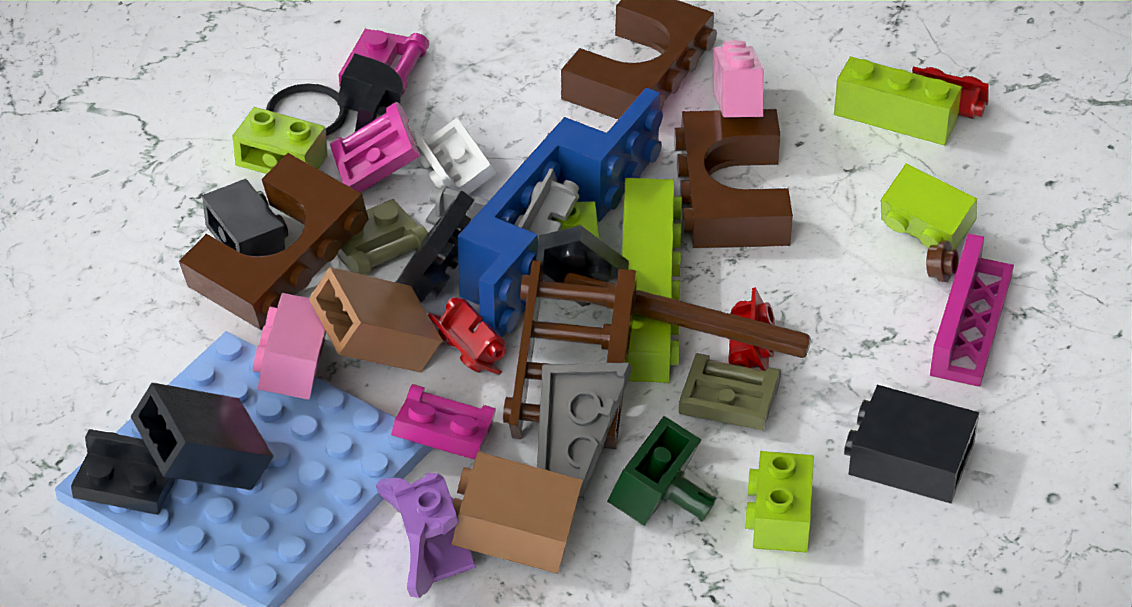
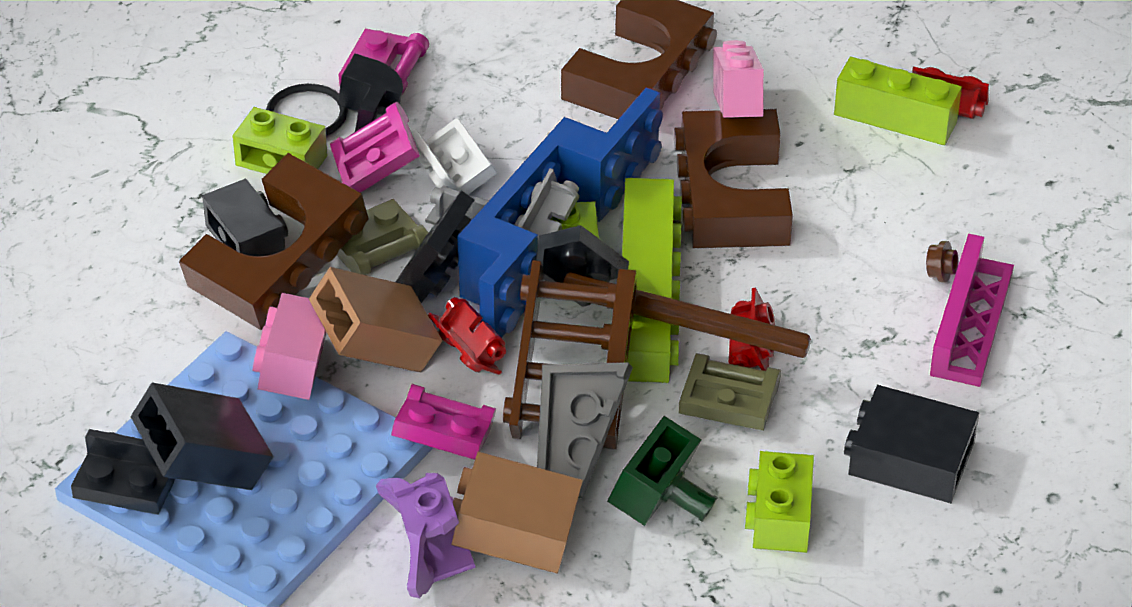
(927, 208): lime brick -> none

